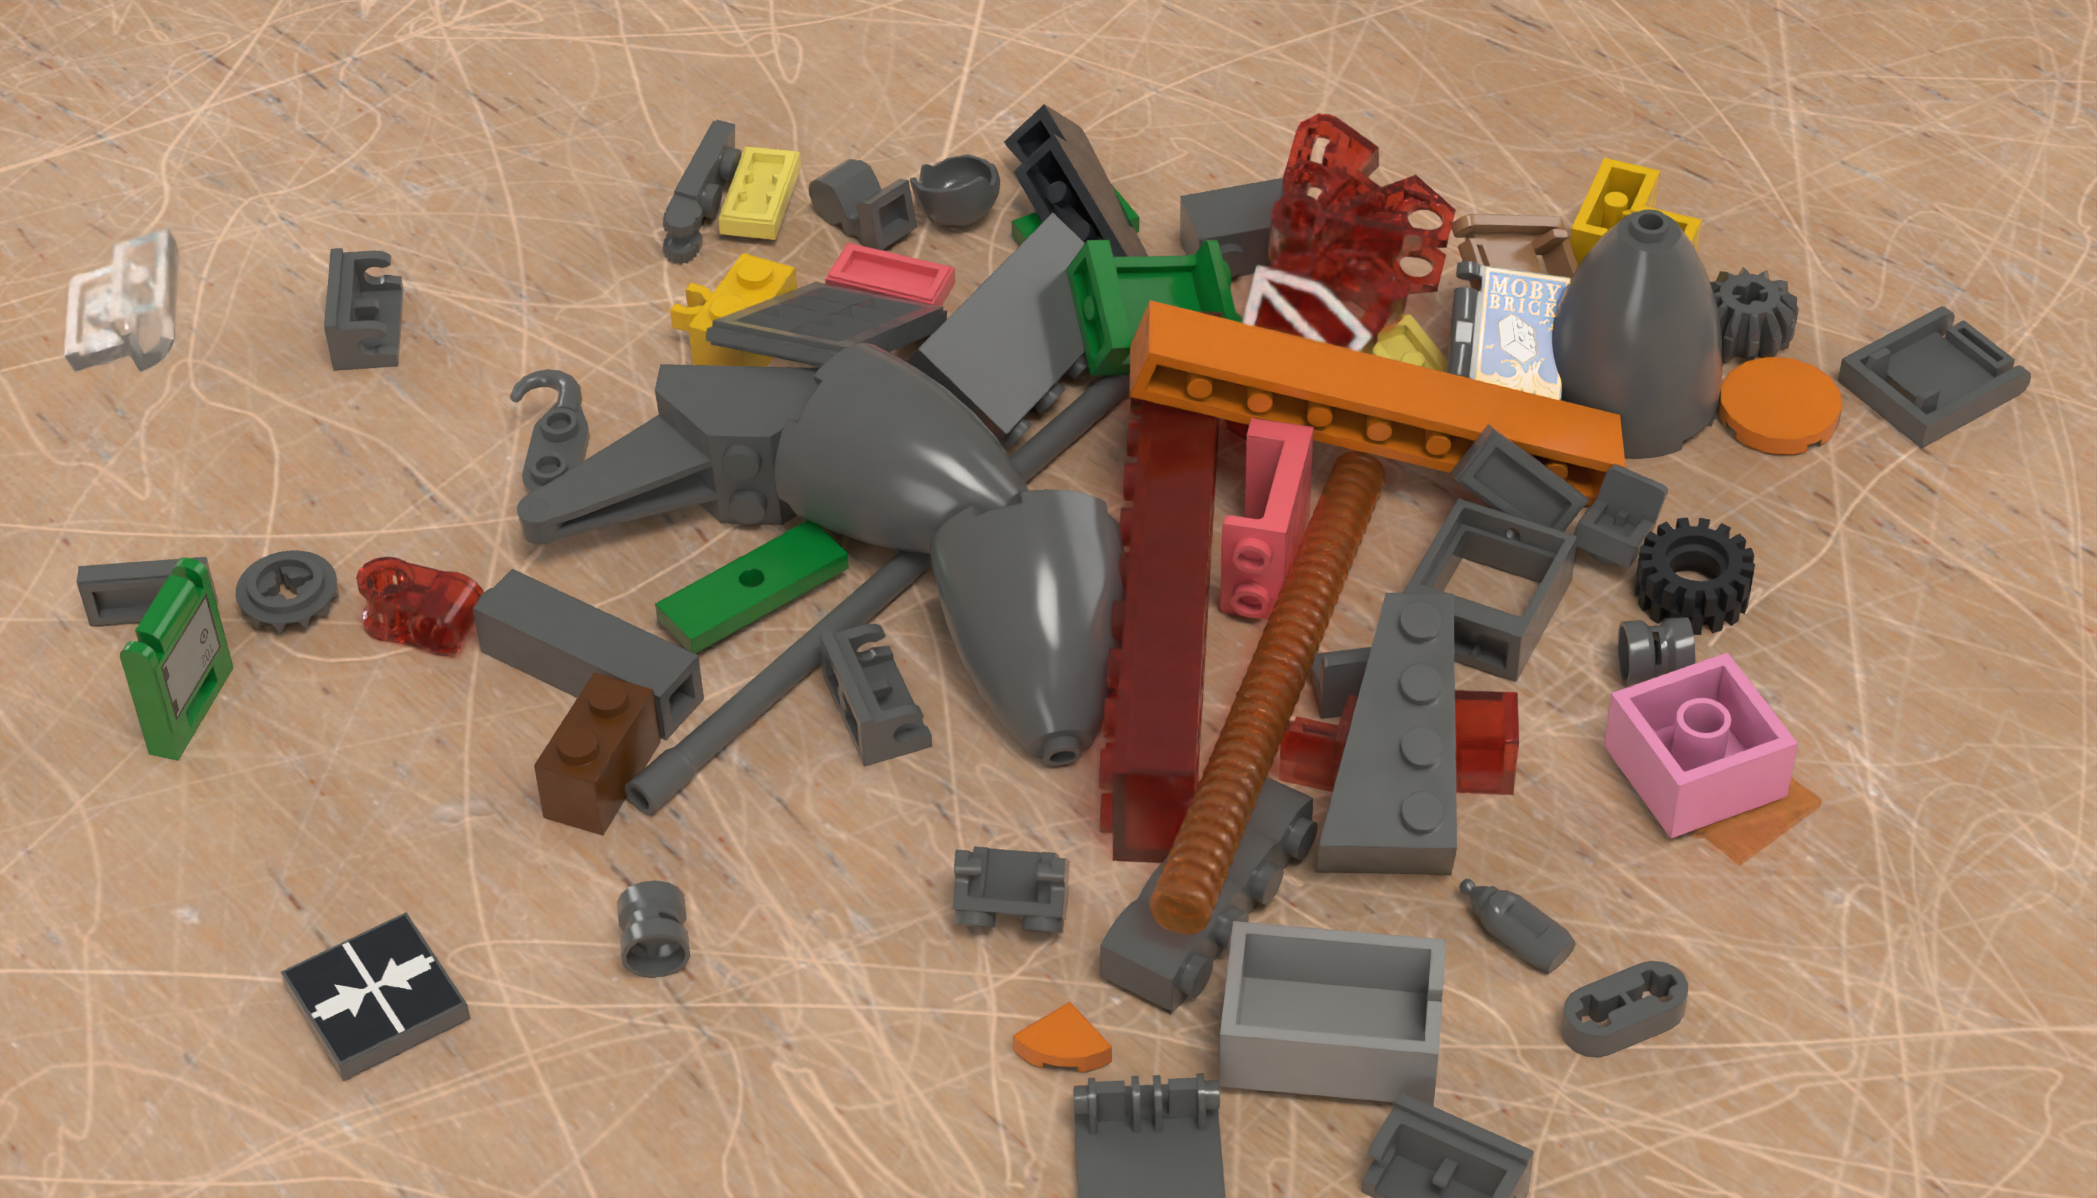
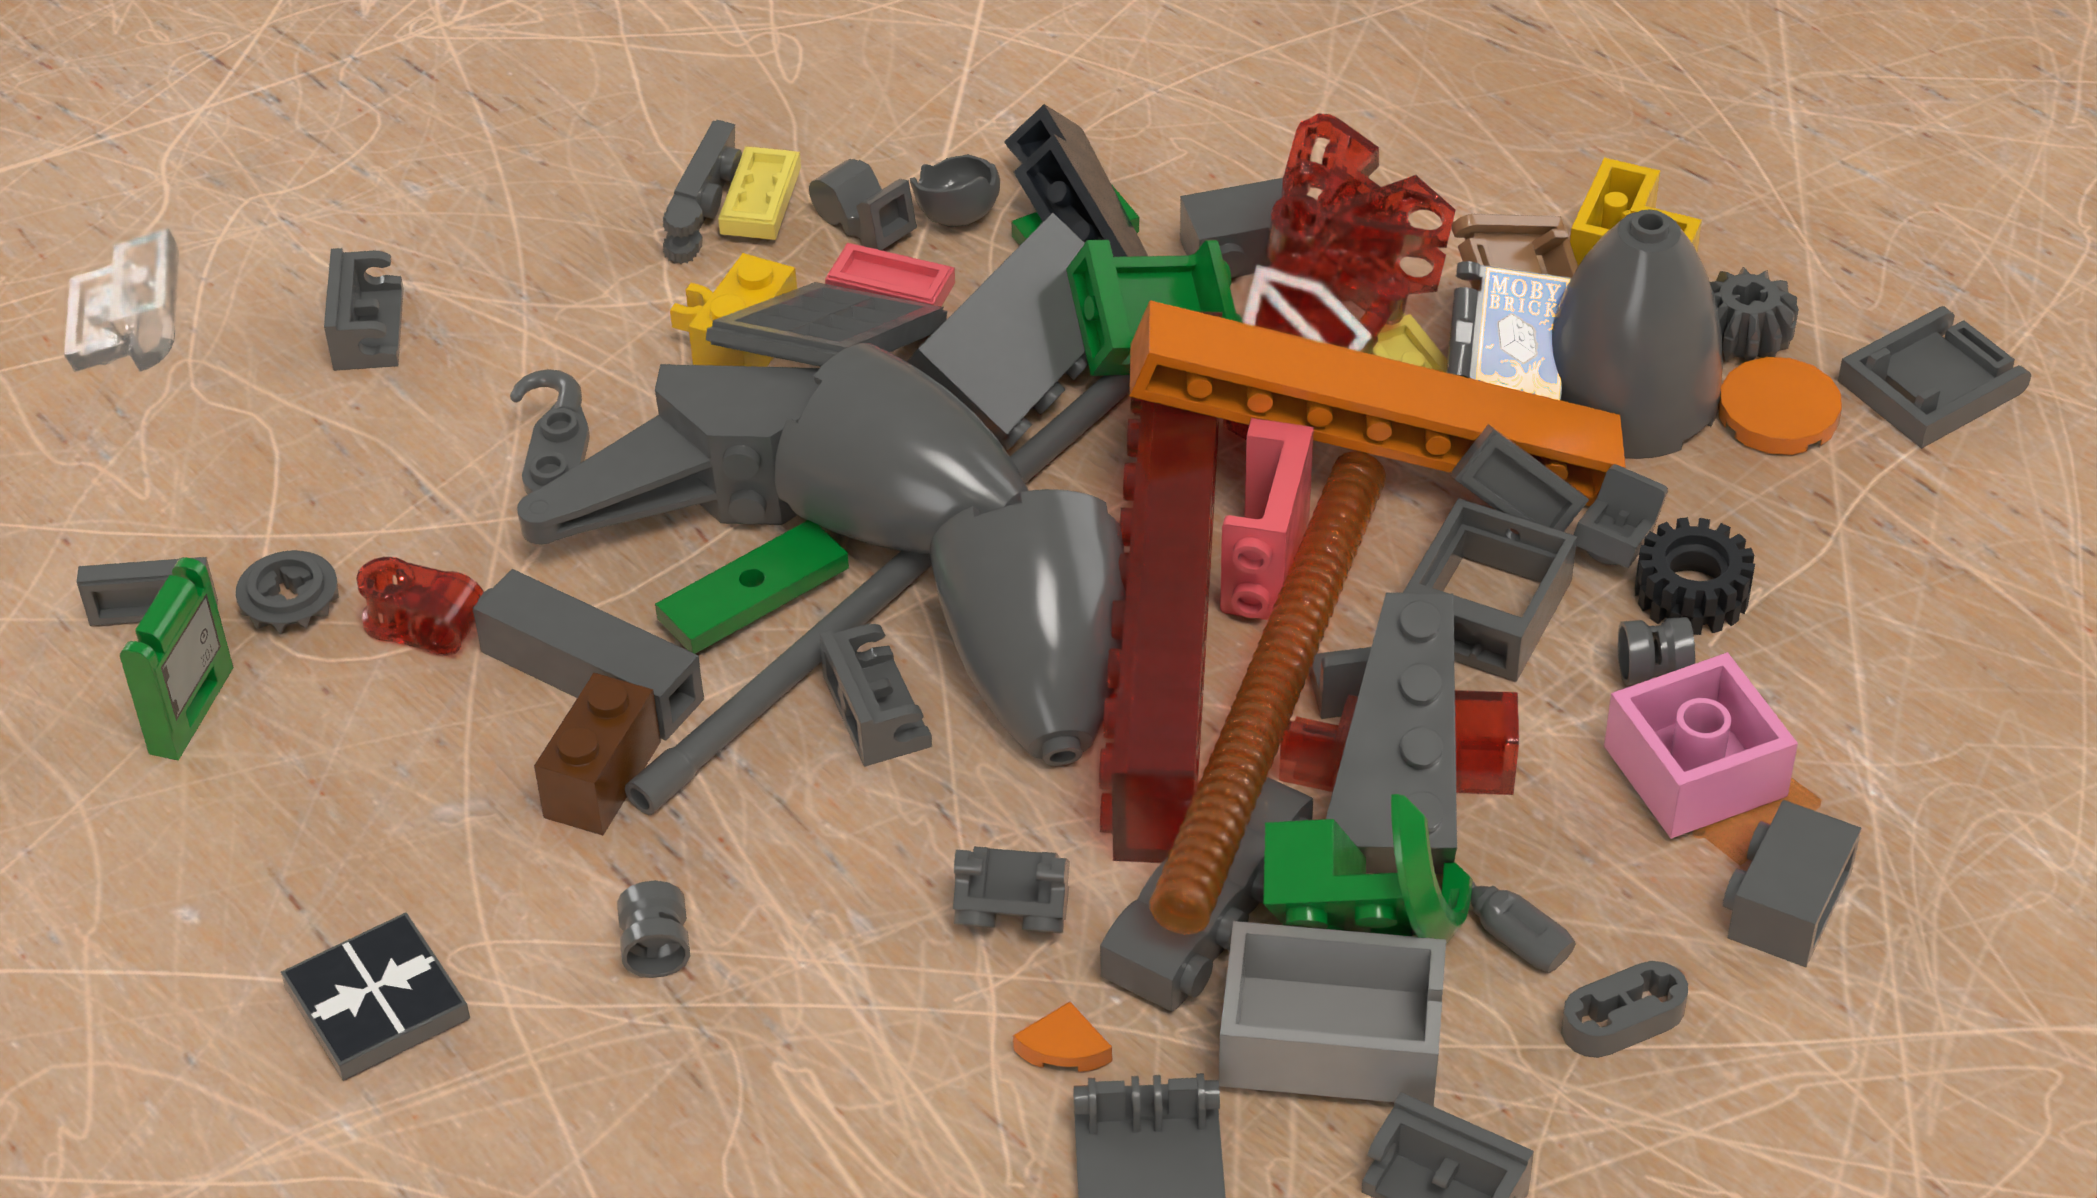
(1321, 880): none -> green piece
(1791, 882): none -> dark grey brick

